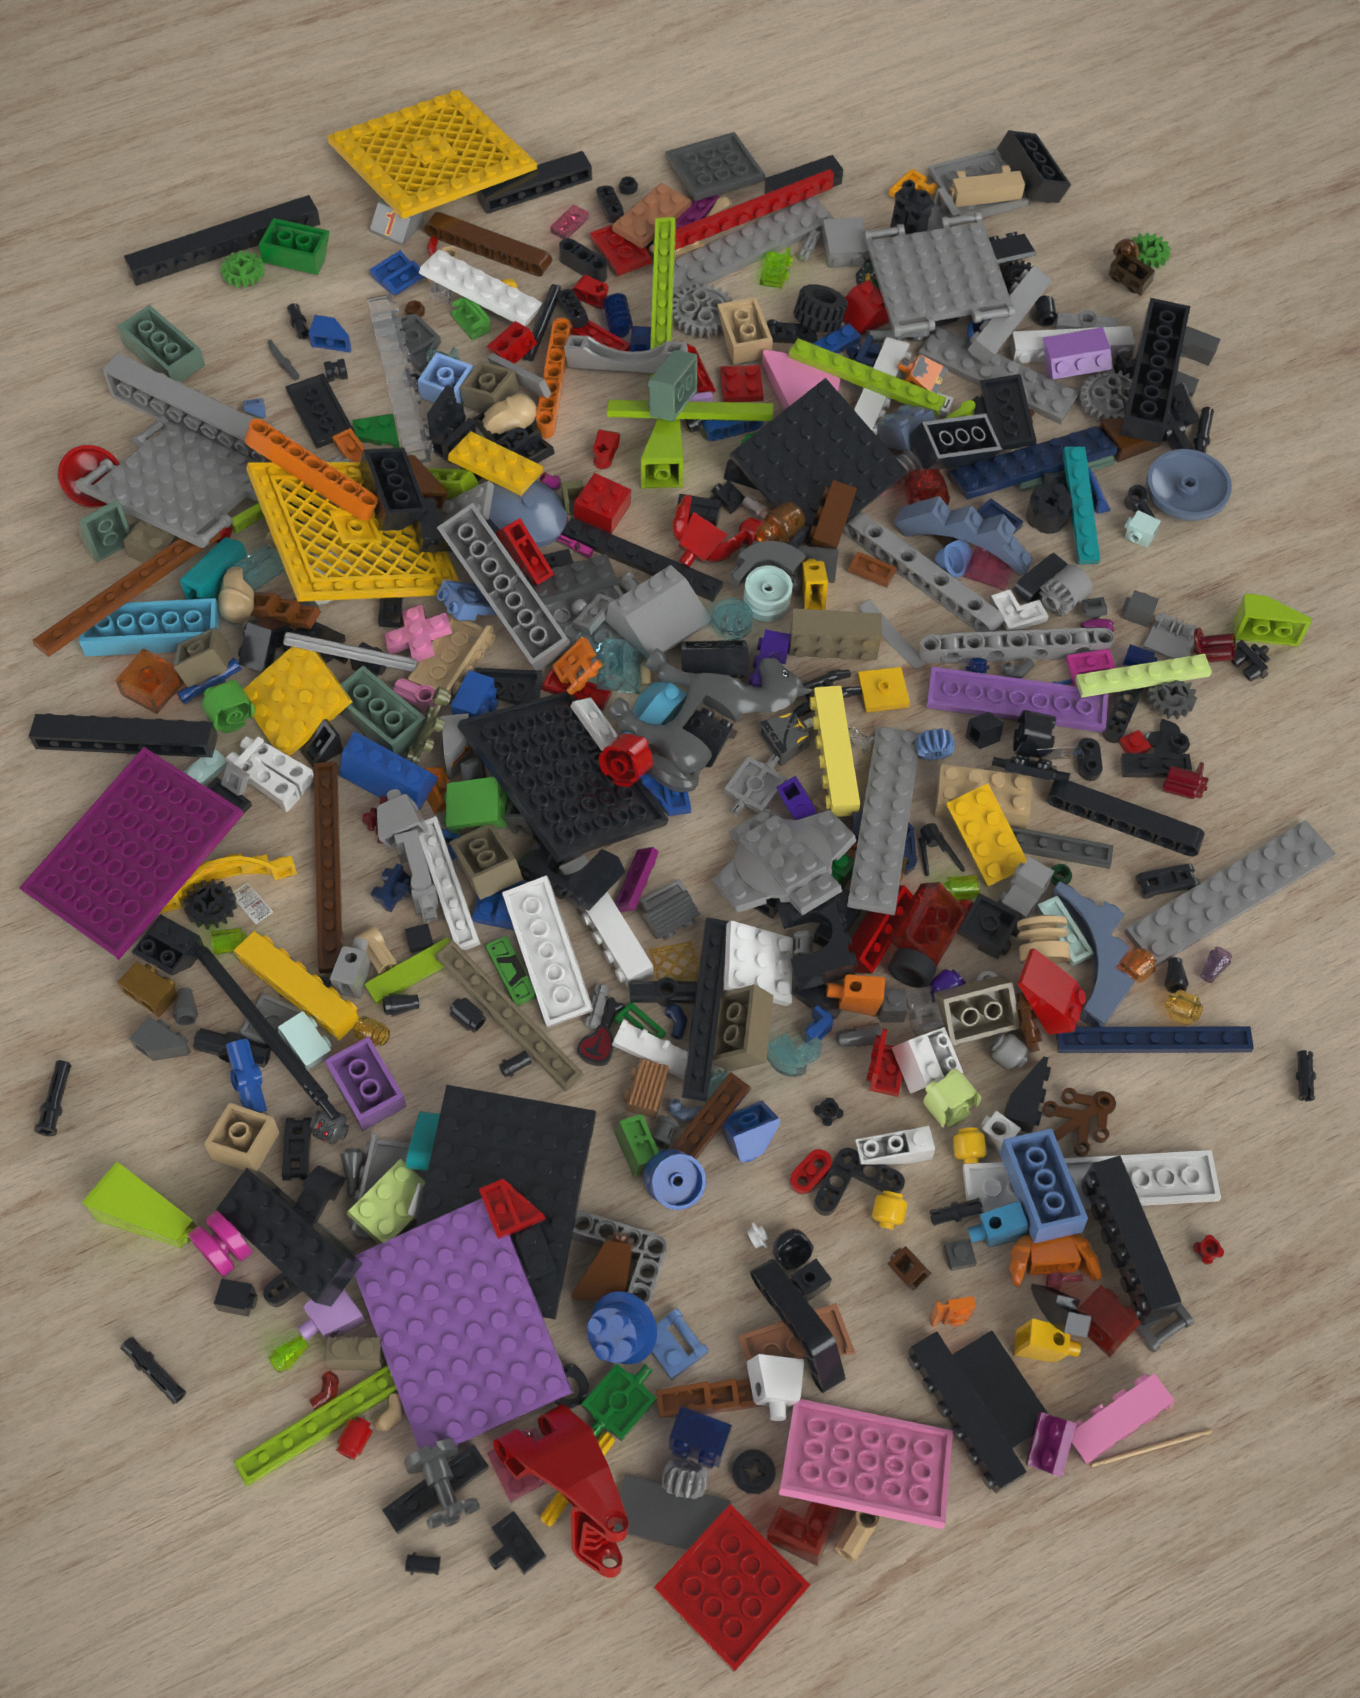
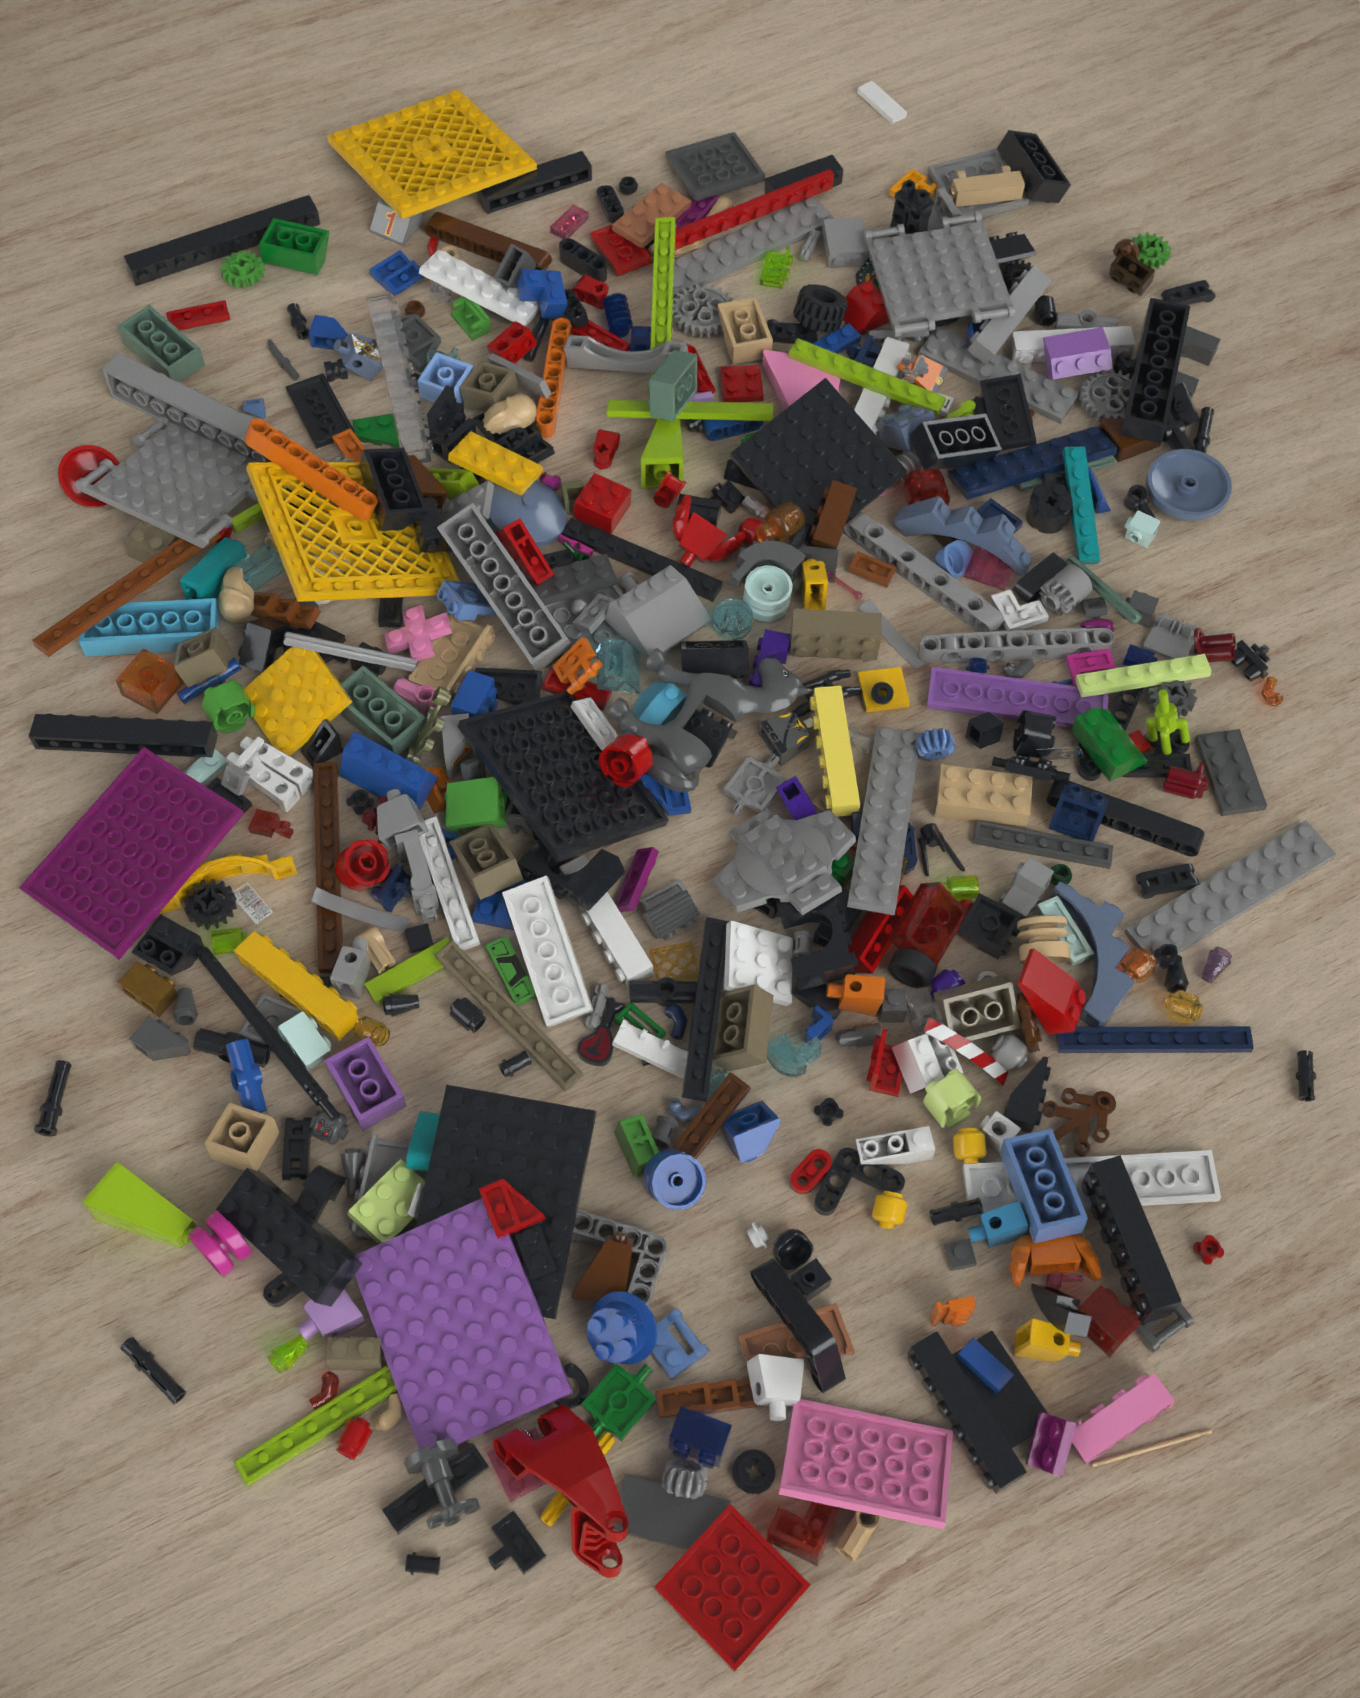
(104, 531): sand green slope -> none
(199, 315): none -> red plate
(235, 1297): black brick -> none
(267, 823): none -> clear red plate
(357, 796): none -> black plate
(359, 911): none -> light grey sticker
(360, 355): none -> sand blue torso
(374, 867): none -> red brick
(512, 265): none -> dark grey torso
(545, 288): none -> blue brick
(576, 556): none -> dark green hand
(645, 674): tan arm -> none
(647, 1088): medium nougat brick -> none
(668, 490): none -> red piece
(857, 594): none -> clear pink hinge
(882, 102): none -> white tile
(882, 699): none -> black plate
(911, 375): none -> clear hand
(916, 1274): reddish brown brick -> none
(967, 1049): none -> sticker
(984, 1366): none -> blue slope
(986, 834): yellow plate -> none
(1020, 355): none -> clear tile
(1079, 812): none -> dark blue plate
(1107, 743): none -> green slope
(1108, 594): none -> sand green axle
(1166, 722): none -> lime plant
(1167, 950): none -> black plate
(1189, 293): none -> black plate
(1230, 772): none -> dark grey plate
(1269, 622): lime slope -> none
(1272, 698): none -> clear orange arm

